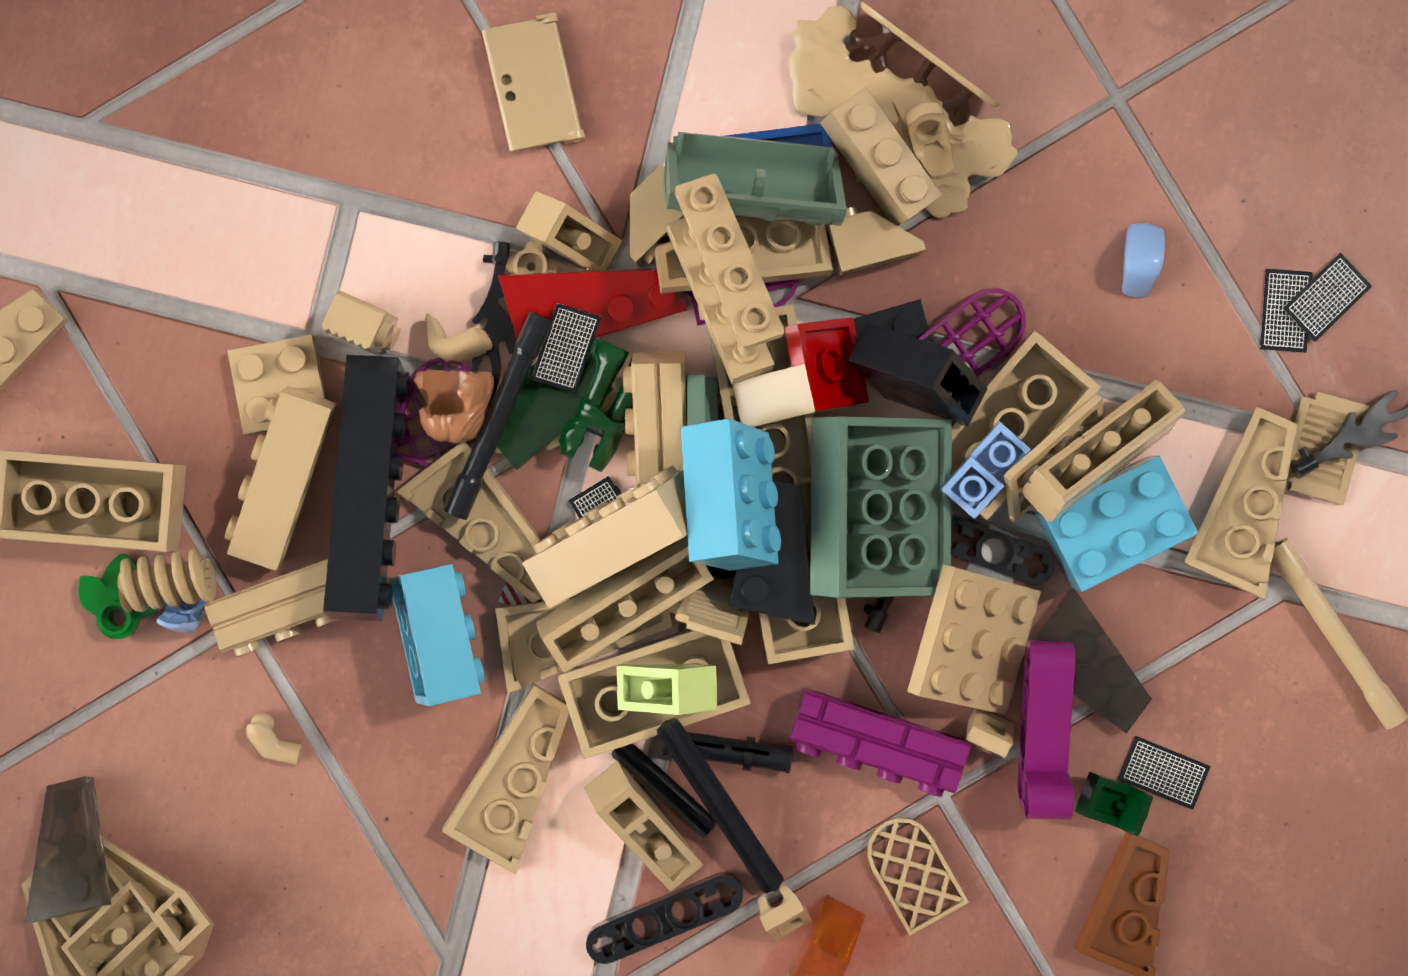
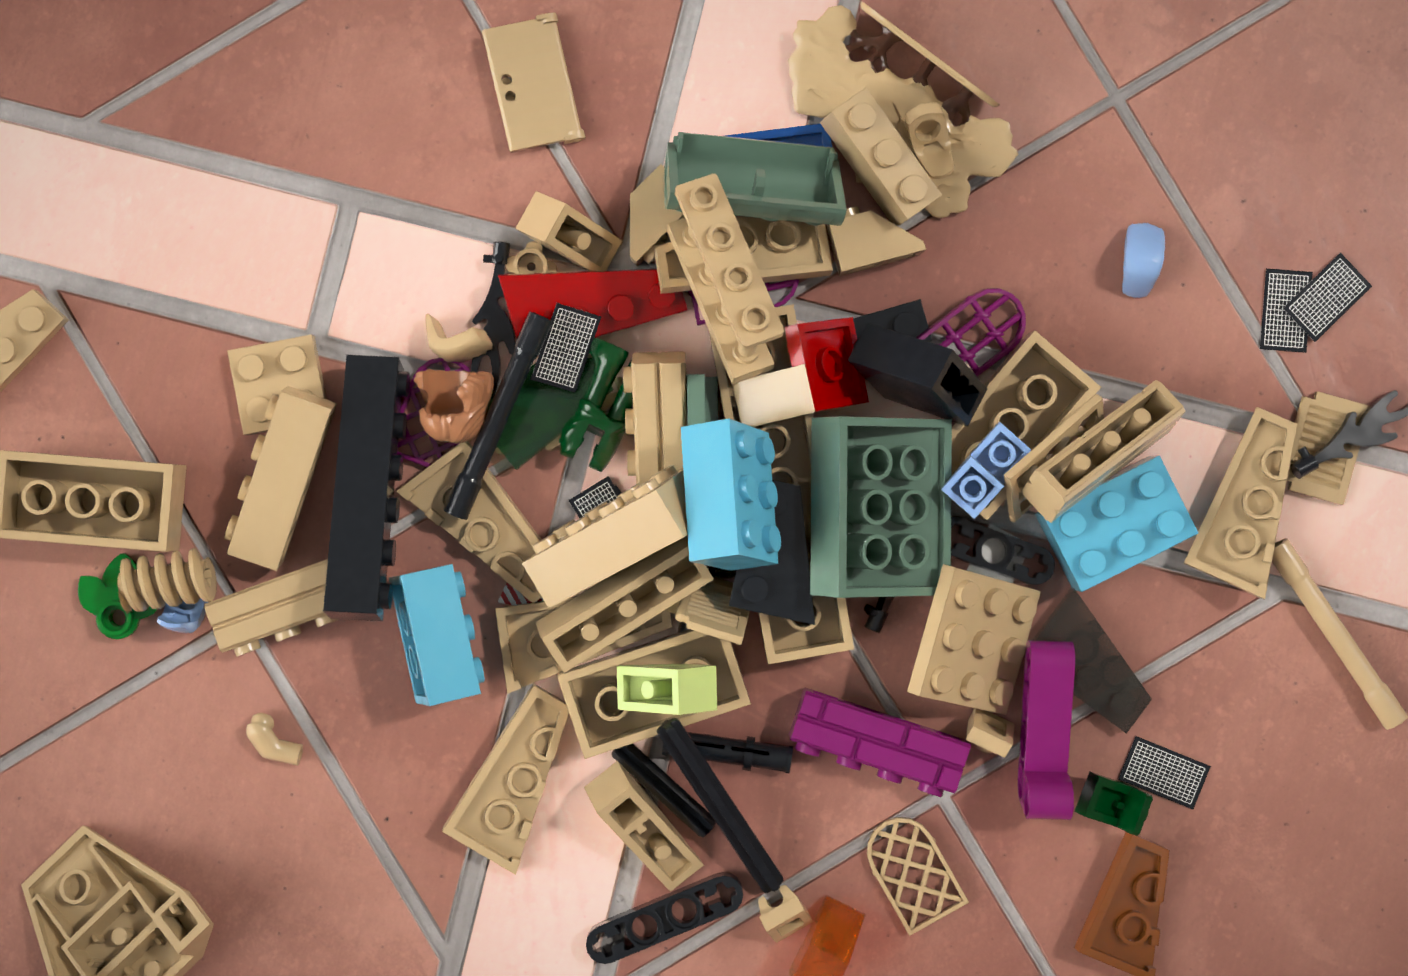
(69, 854): clear smoke wing -> none
(361, 324): tan brick -> none

